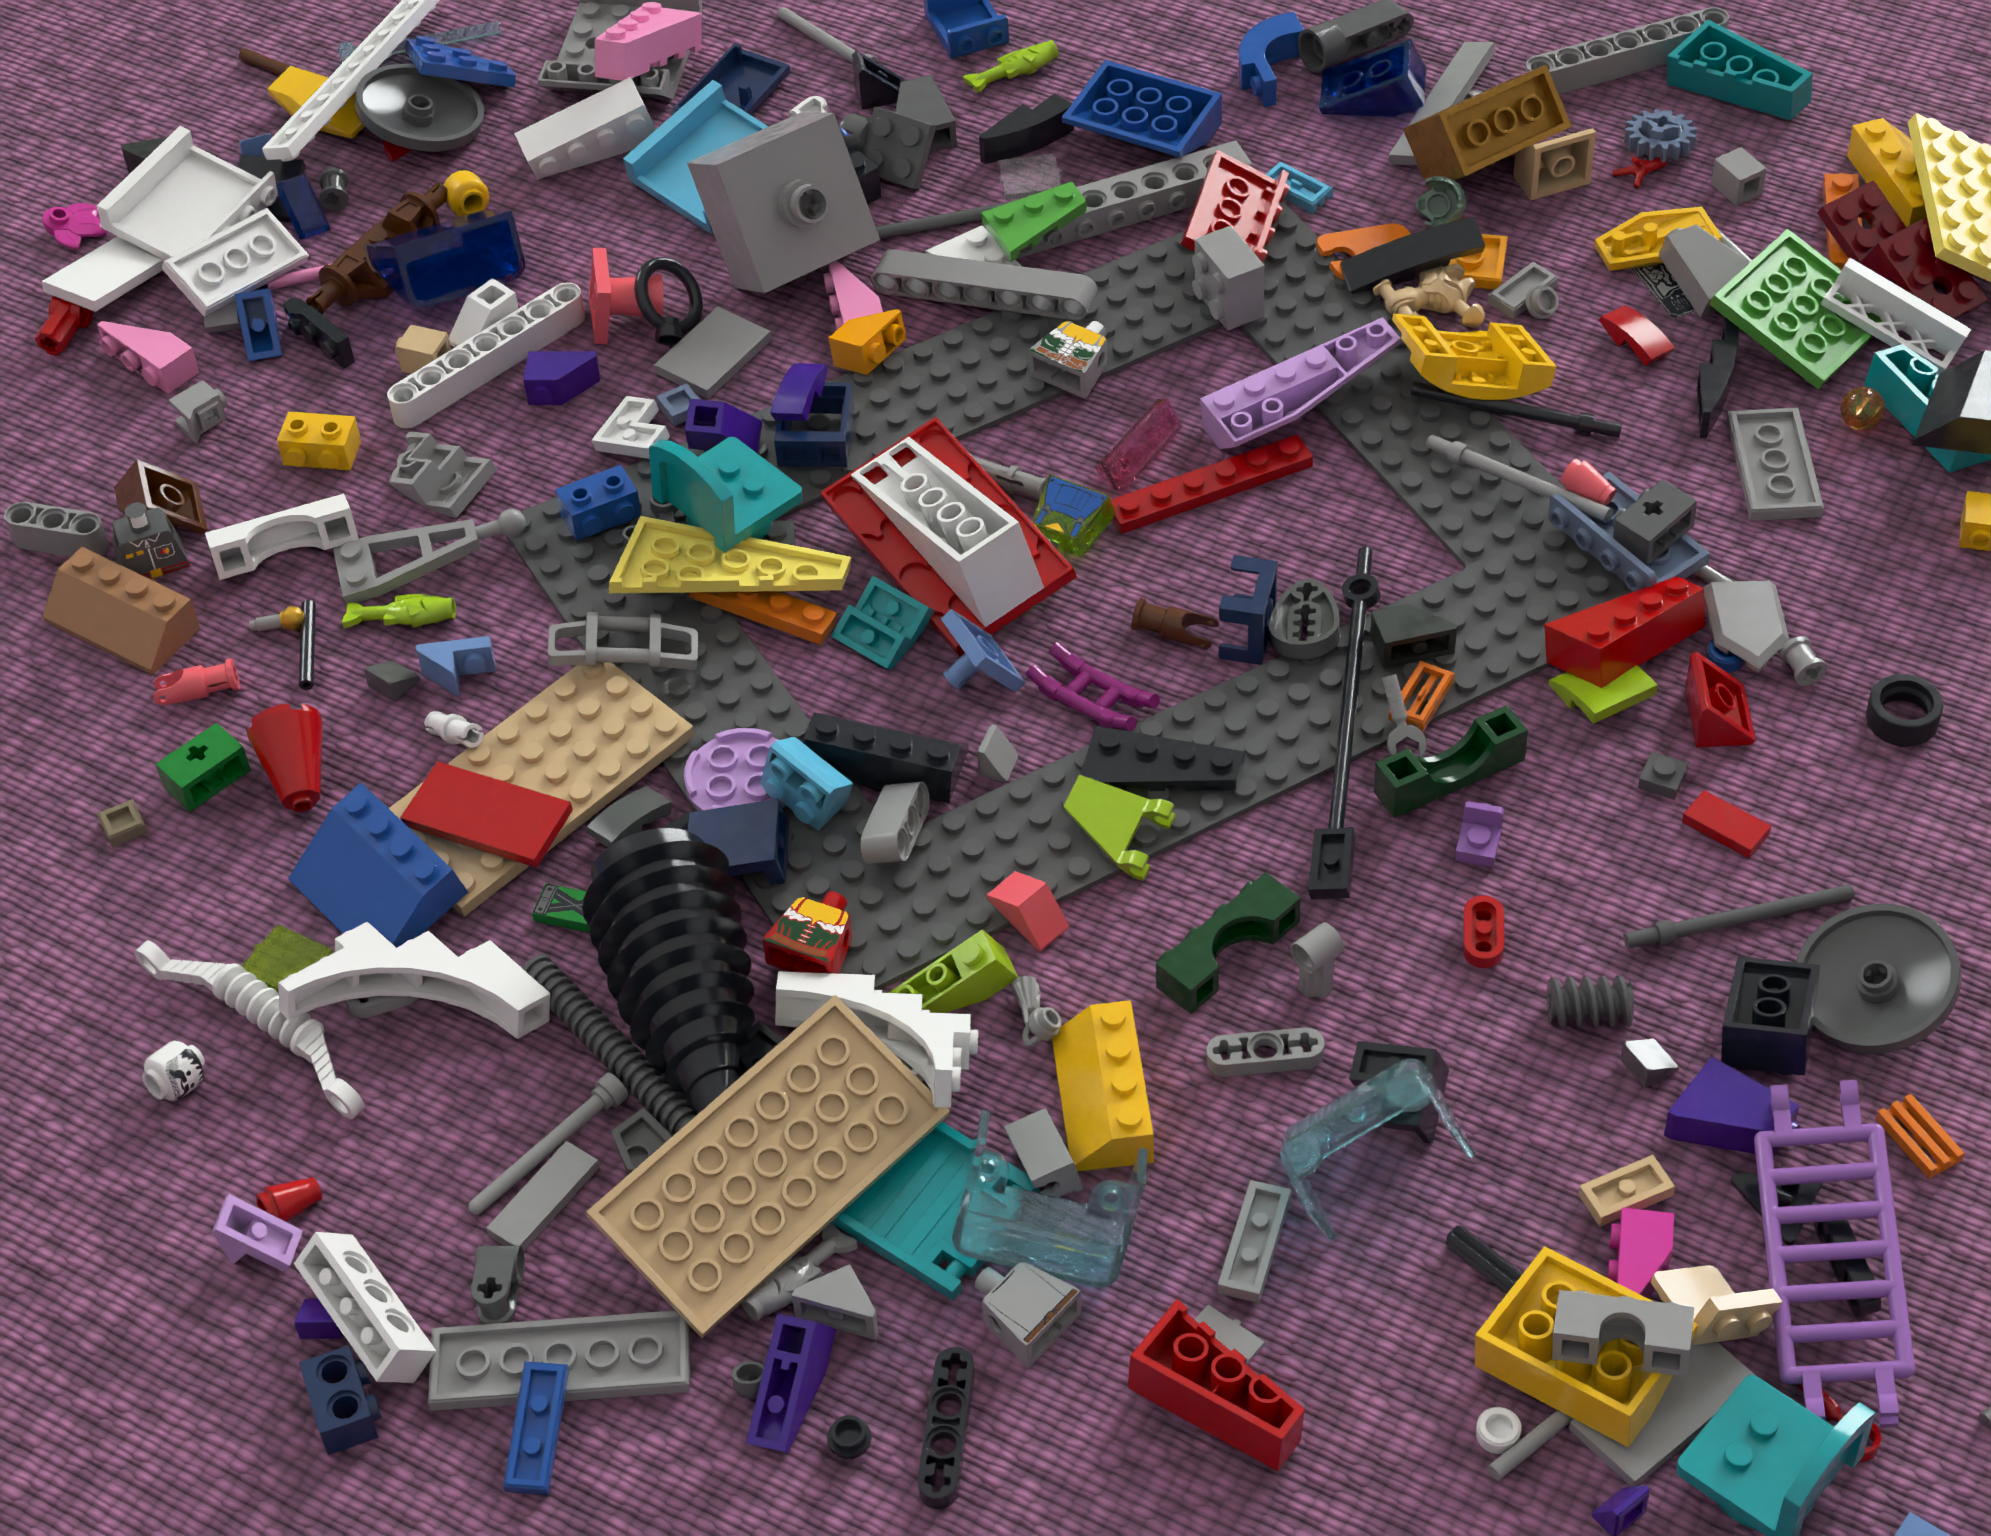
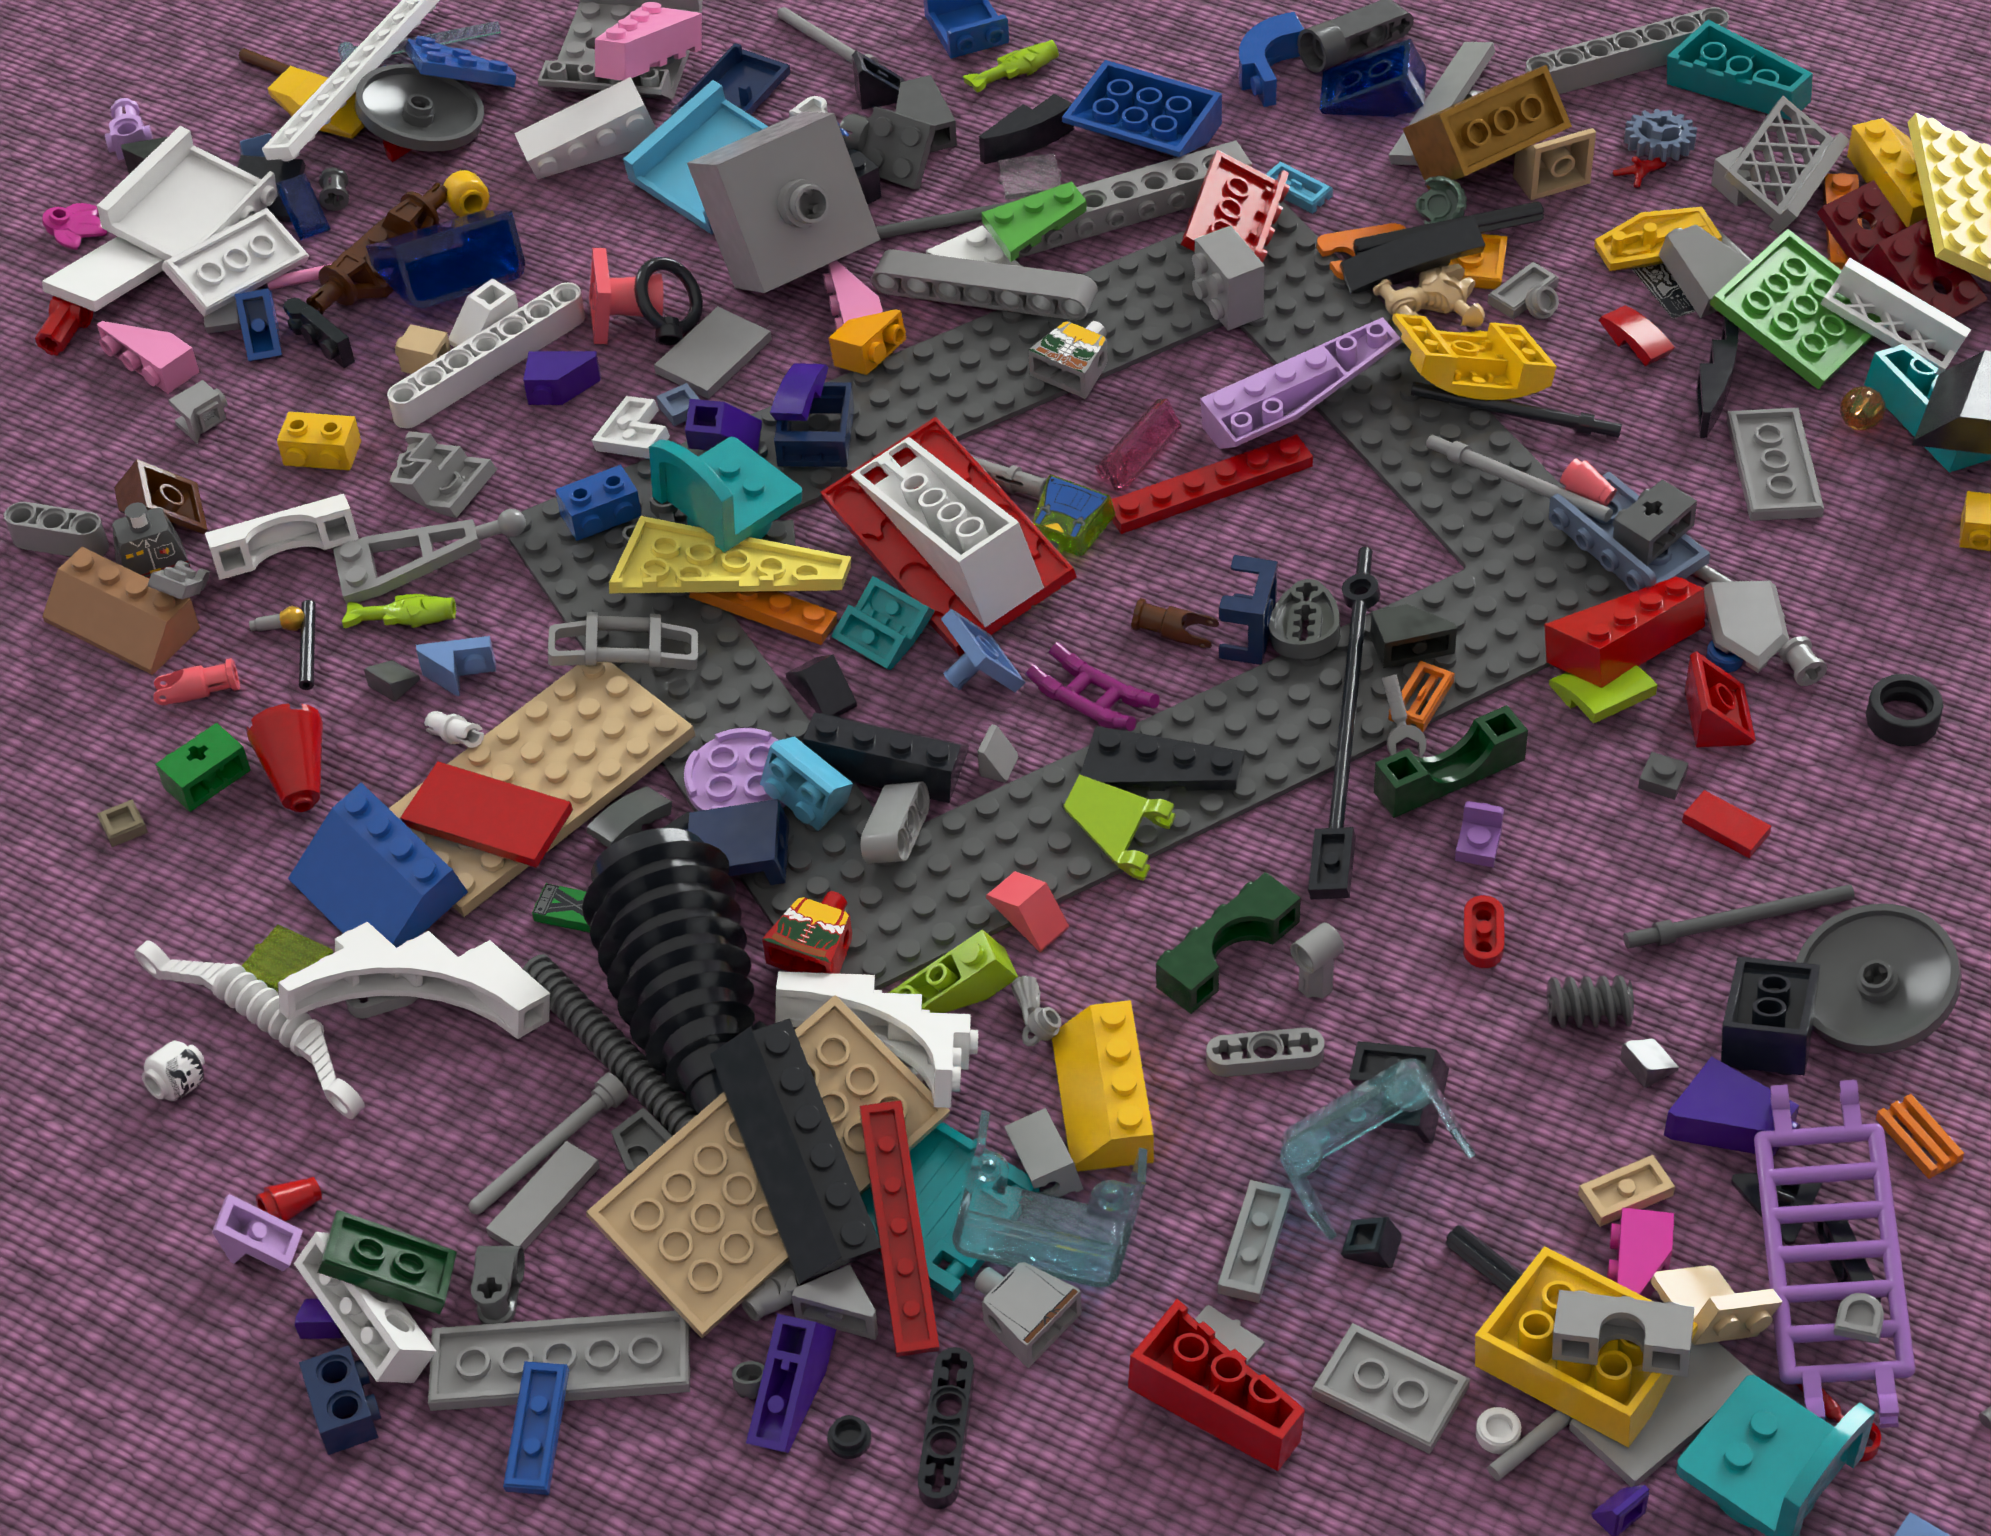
(125, 127): none -> lavender connector
(180, 580): none -> light grey hinge
(387, 1262): none -> dark green tile
(794, 1151): none -> black slope
(823, 685): none -> black slope
(899, 1229): none -> red plate
(1372, 1242): none -> black slope
(1390, 1388): none -> light grey tile
(1486, 222): none -> black axle
(1816, 158): none -> light grey fence
(1860, 1318): none -> light grey tile

